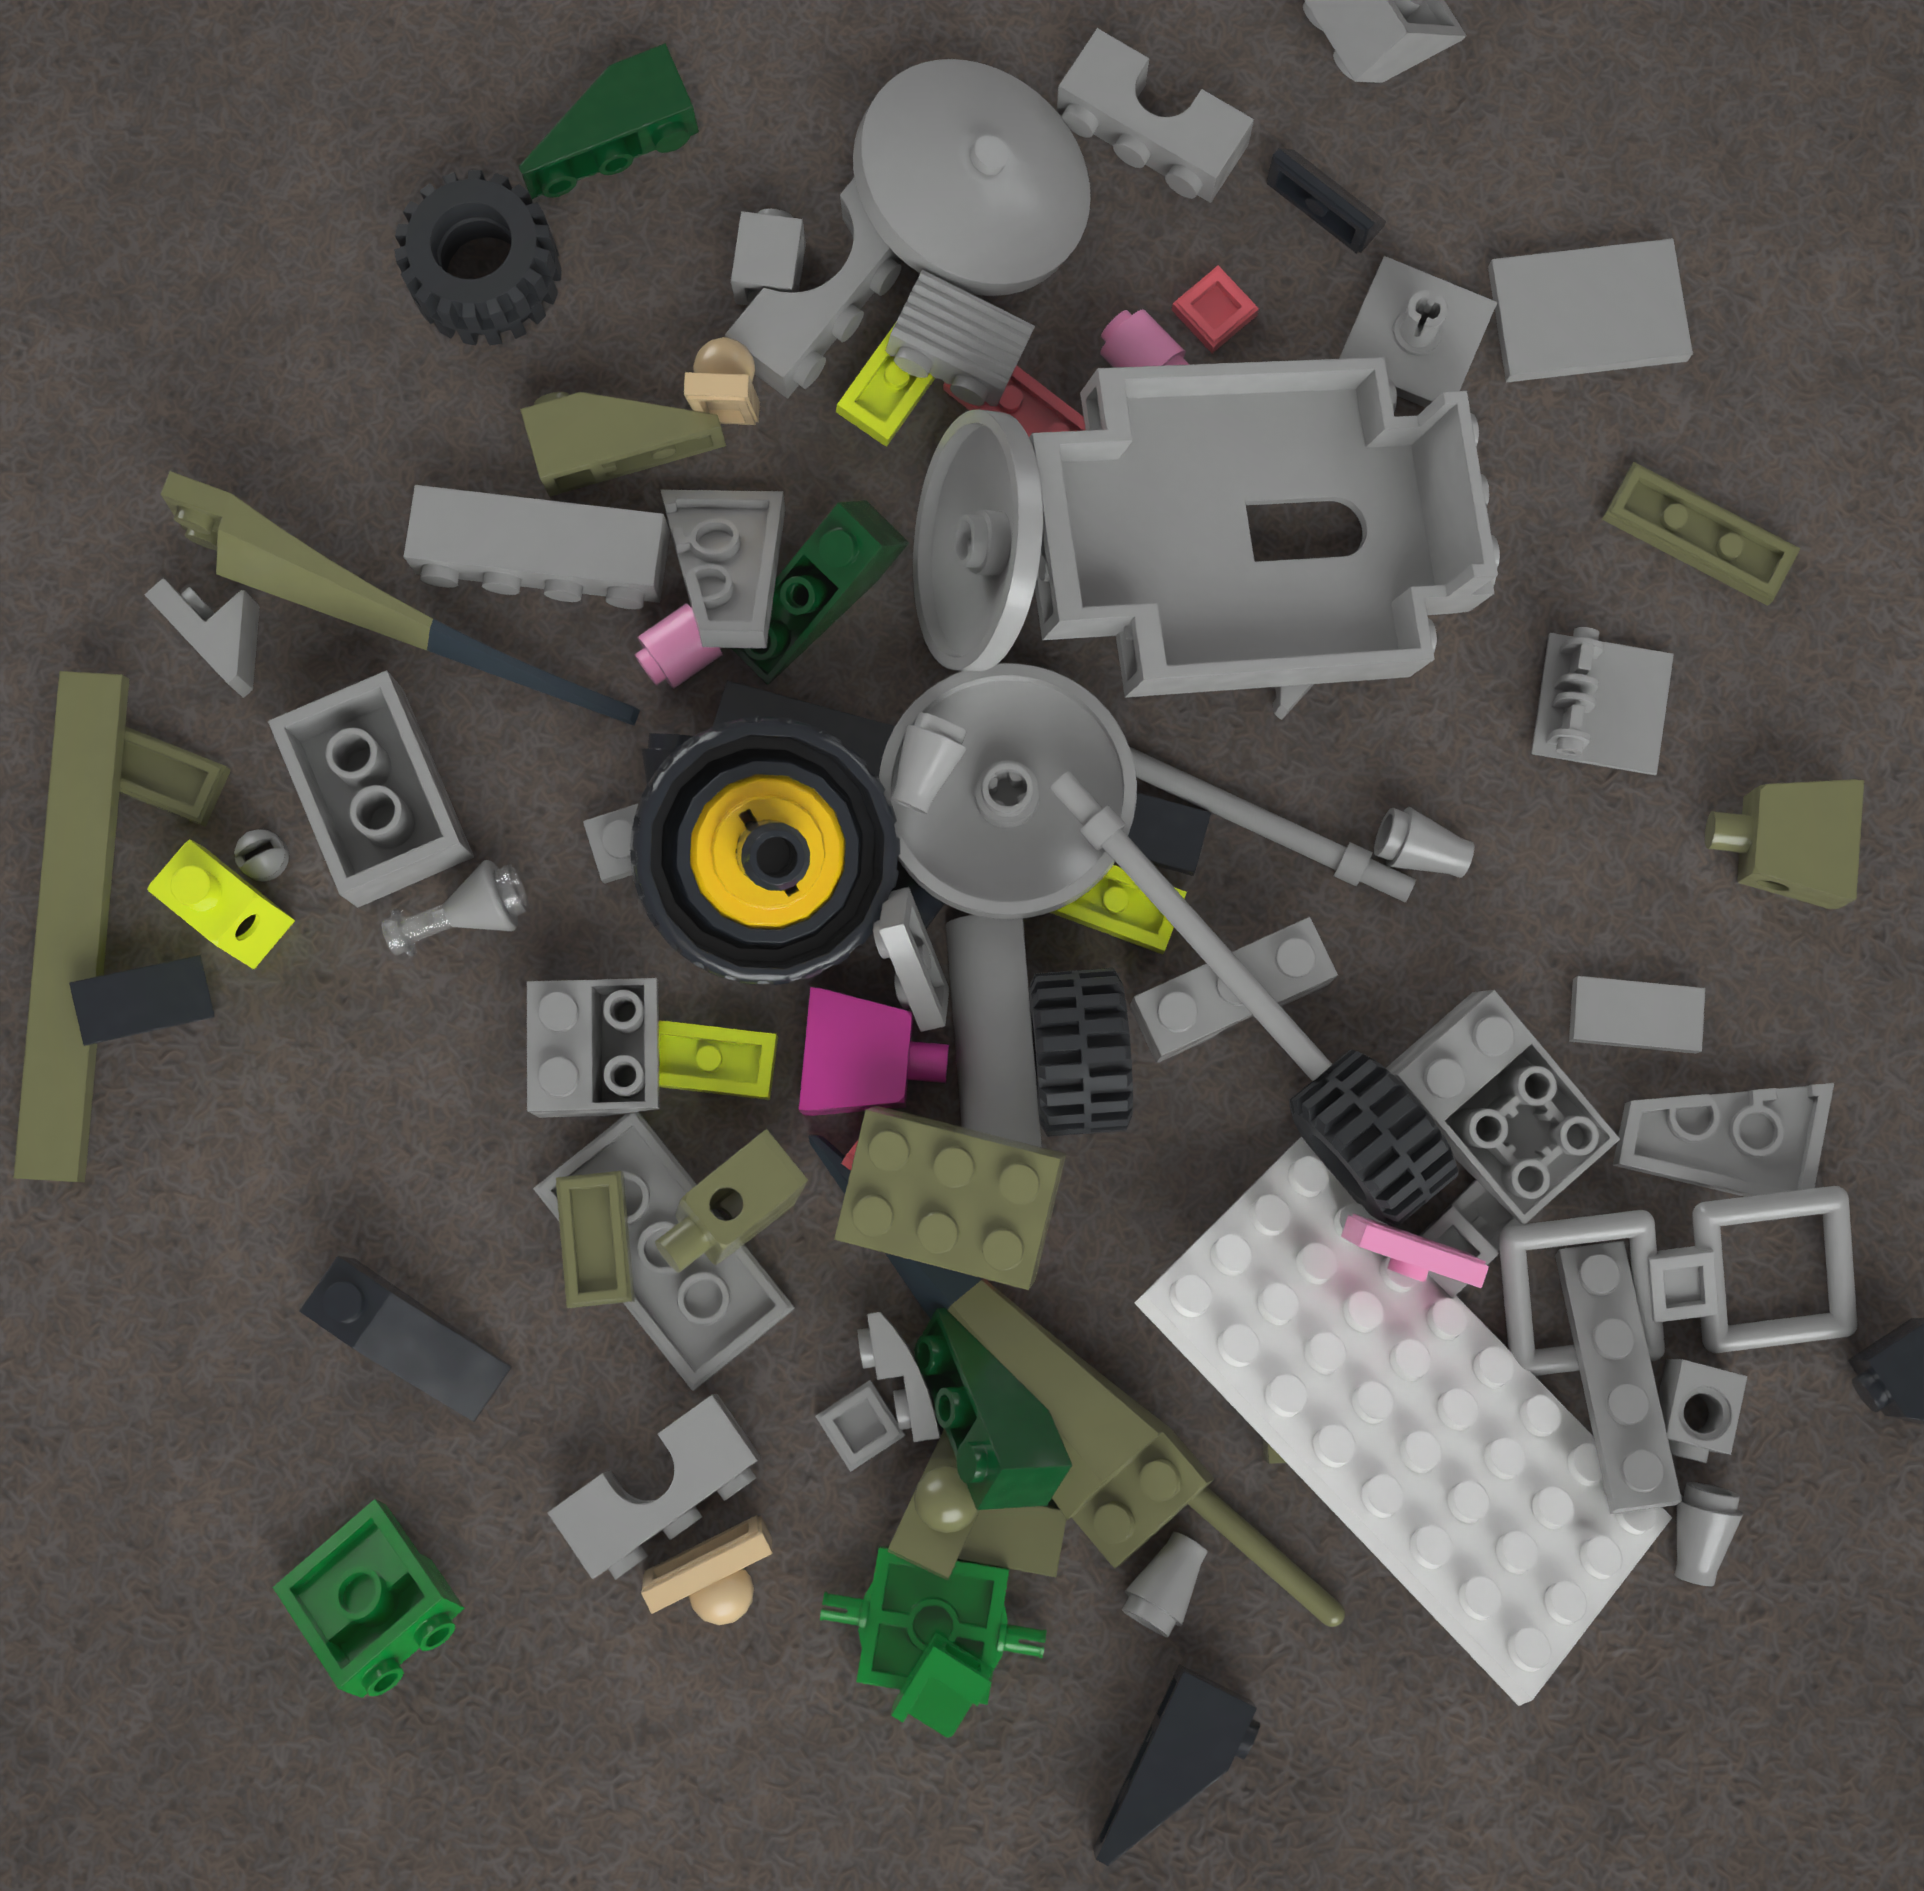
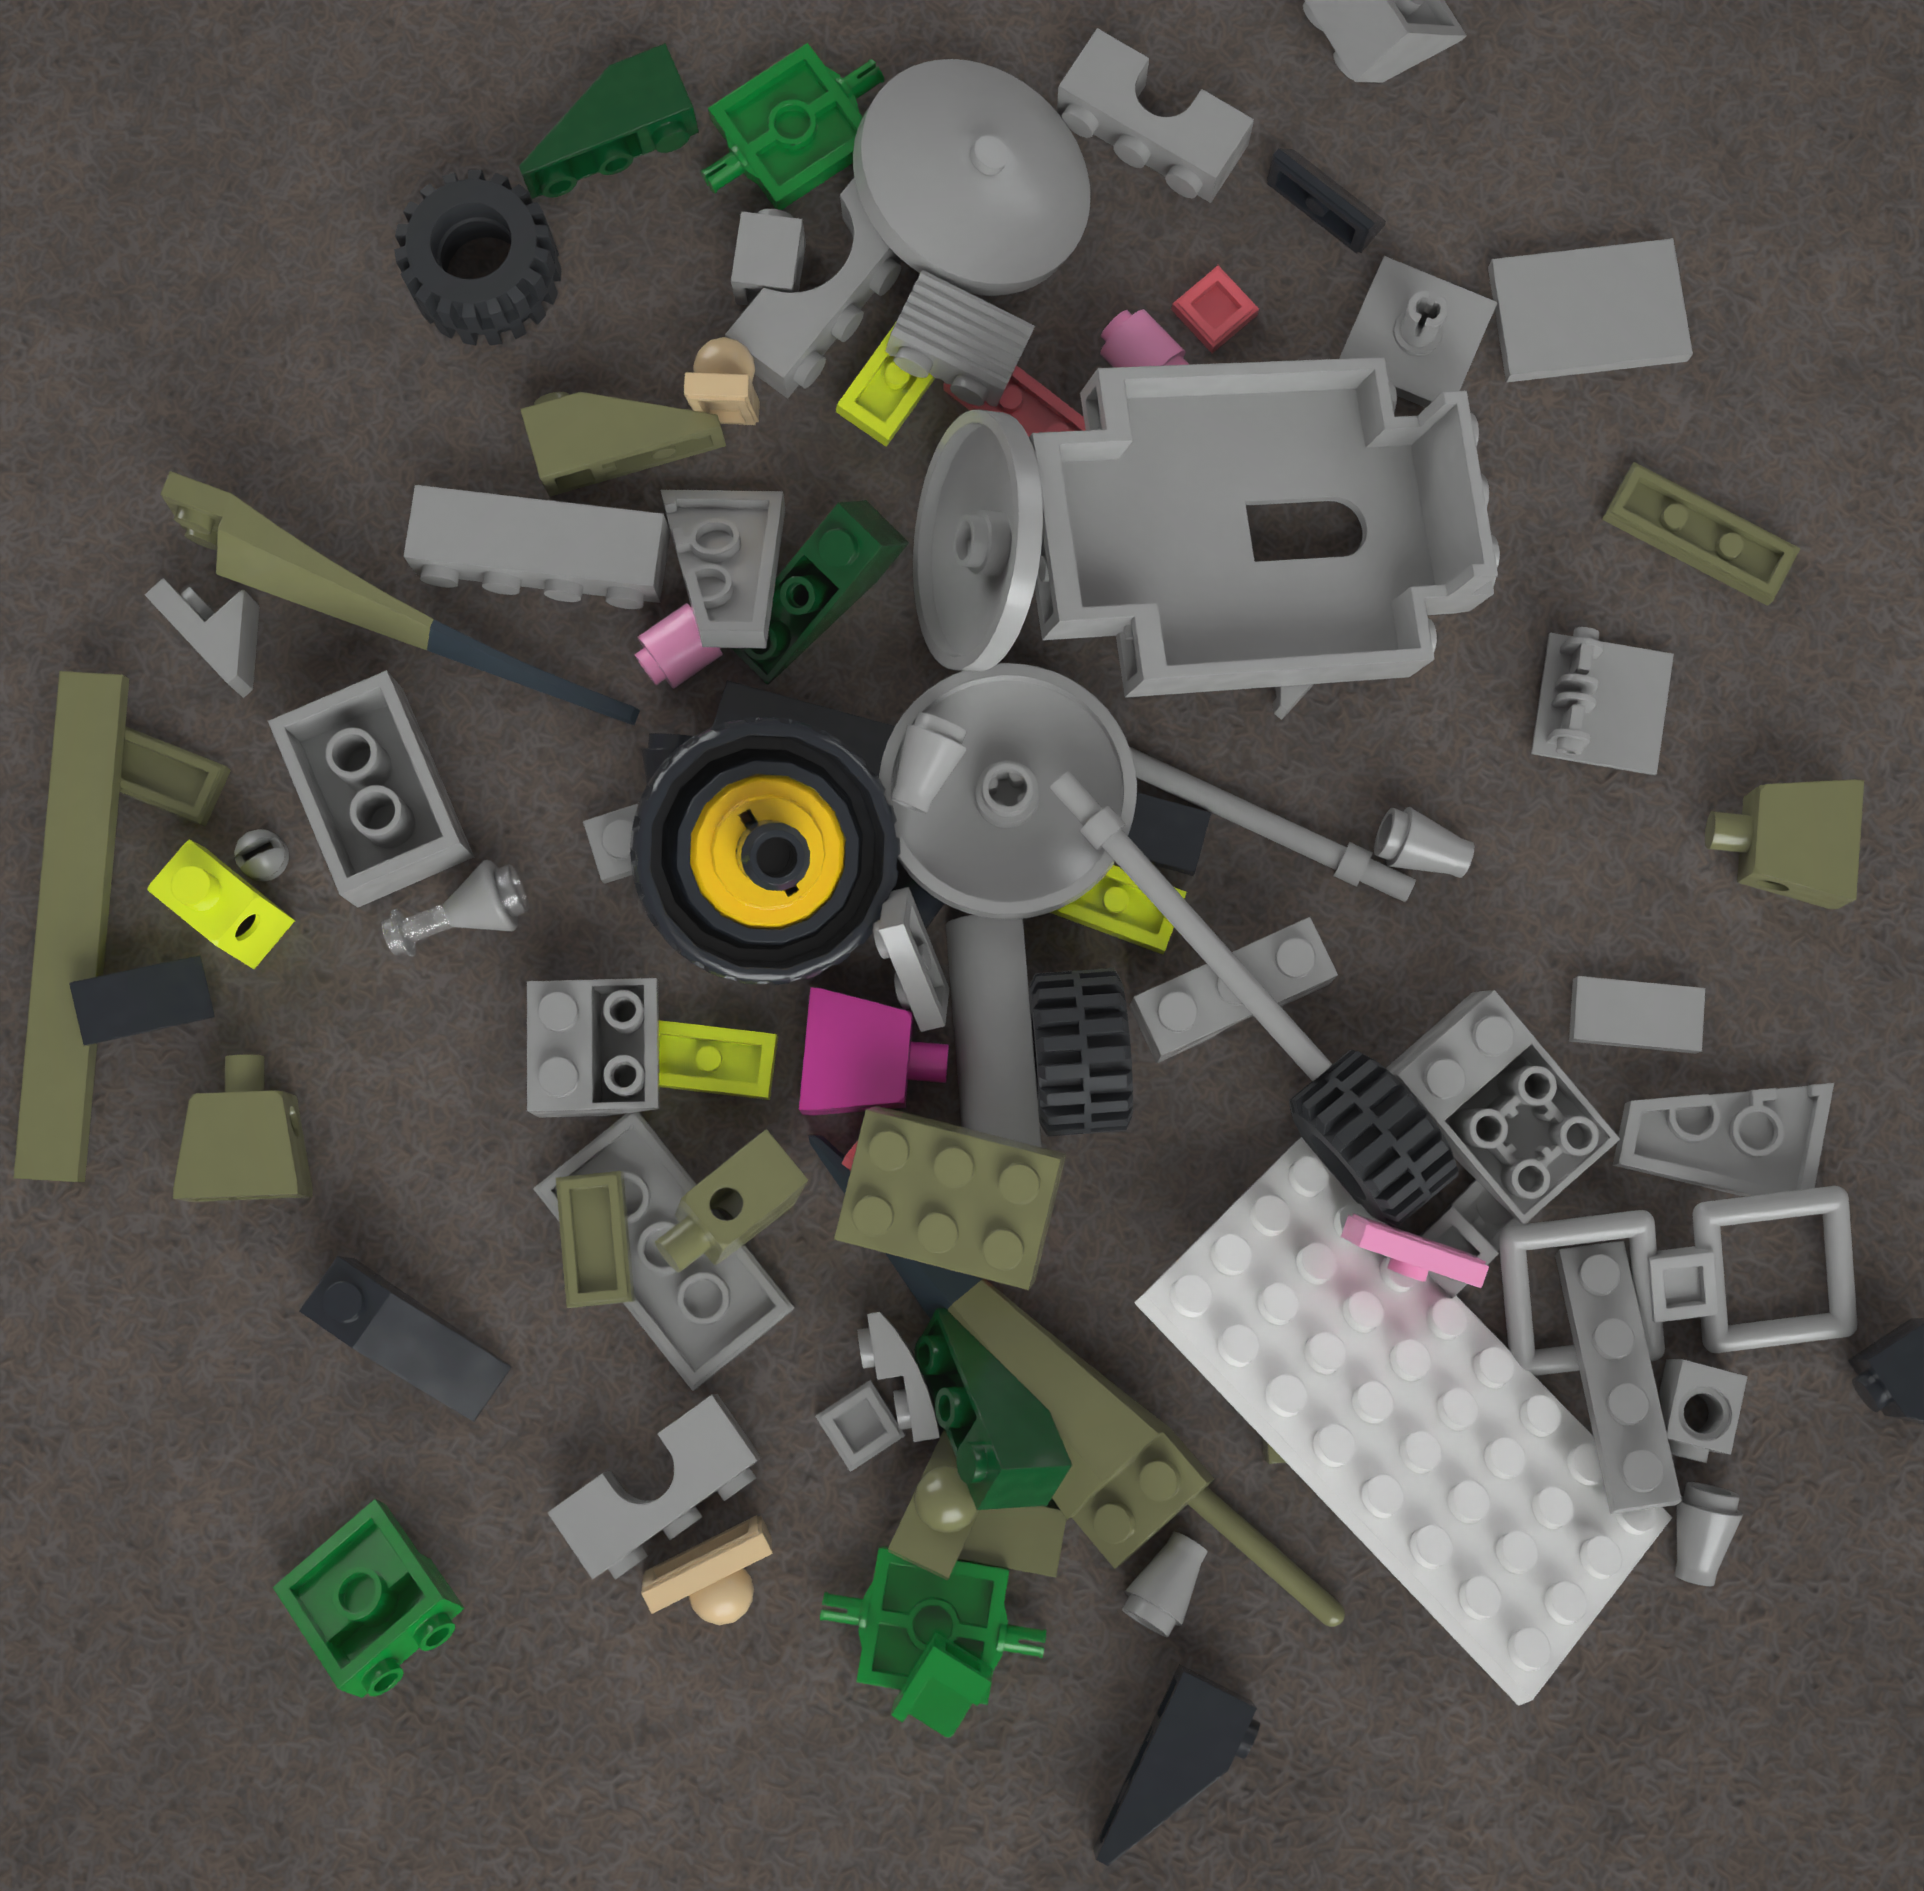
(243, 1141): none -> olive torso
(790, 126): none -> green plate

